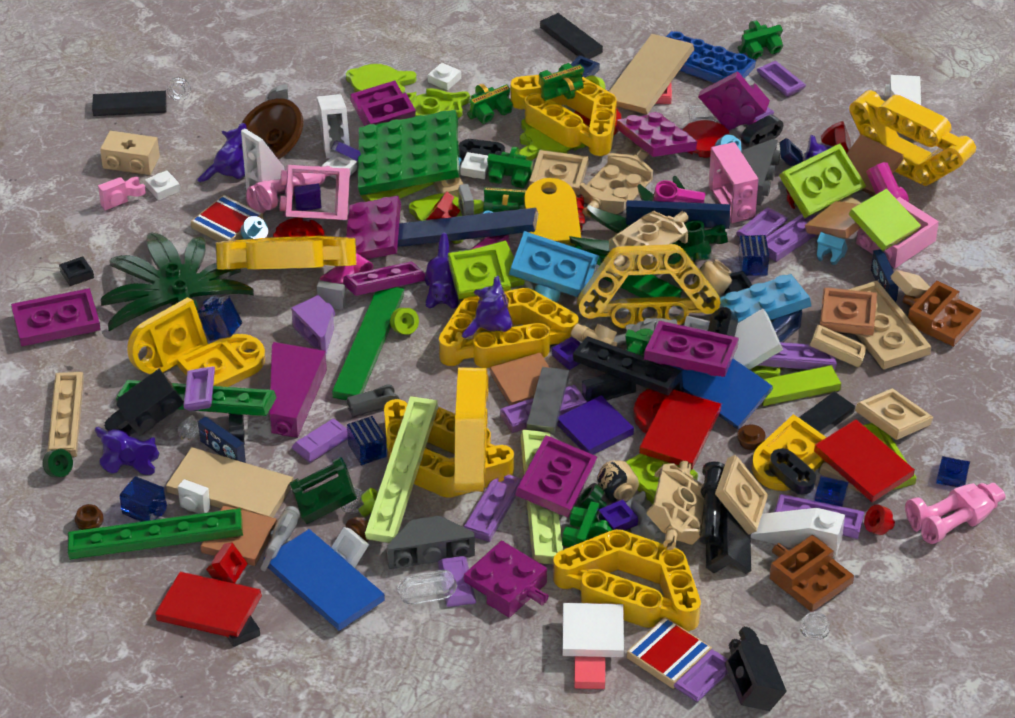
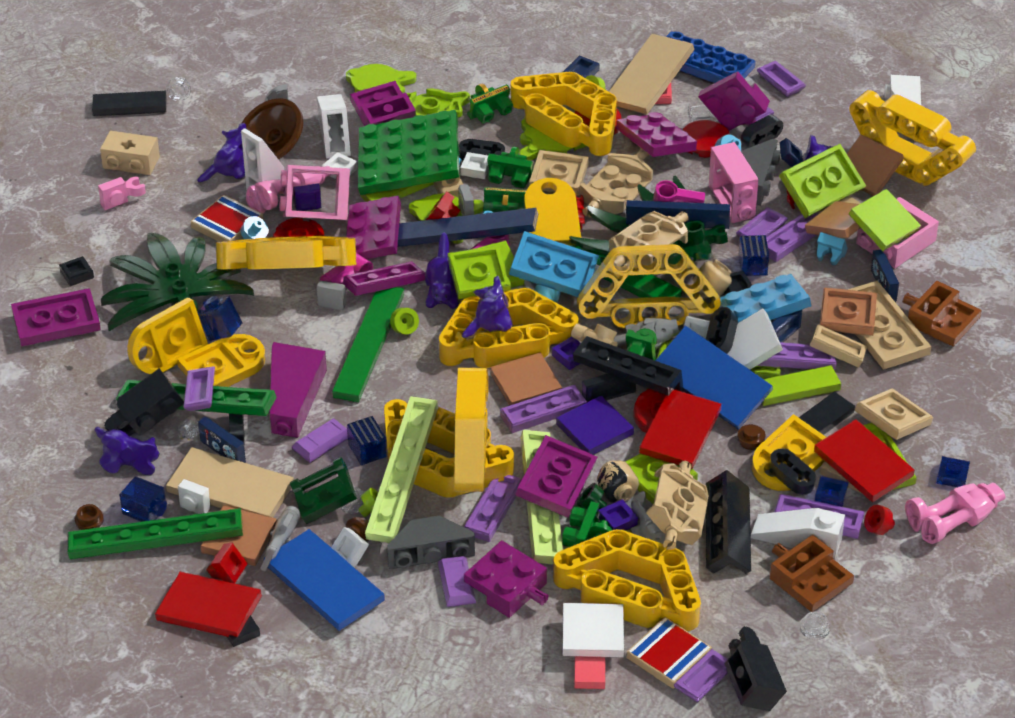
(57, 463): dark green tile -> none
(66, 412): tan tile -> none
(162, 185): white plate -> none
(314, 322): medium lavender slope -> none
(345, 150): dark purple tile -> none
(371, 400): dark grey bar -> none
(427, 587): clear tile -> none
(444, 76): white plate -> none
(548, 400): flat silver tile -> none
(562, 82): green hips -> none
(571, 36): black tile -> none
(691, 348): magenta plate -> none
(712, 504): black pin -> none
(741, 494): tan tile -> none
(758, 37): green hips -> none
(837, 135): red tile -> none
(882, 179): dark pink piece -> none
(910, 283): tan tile -> none

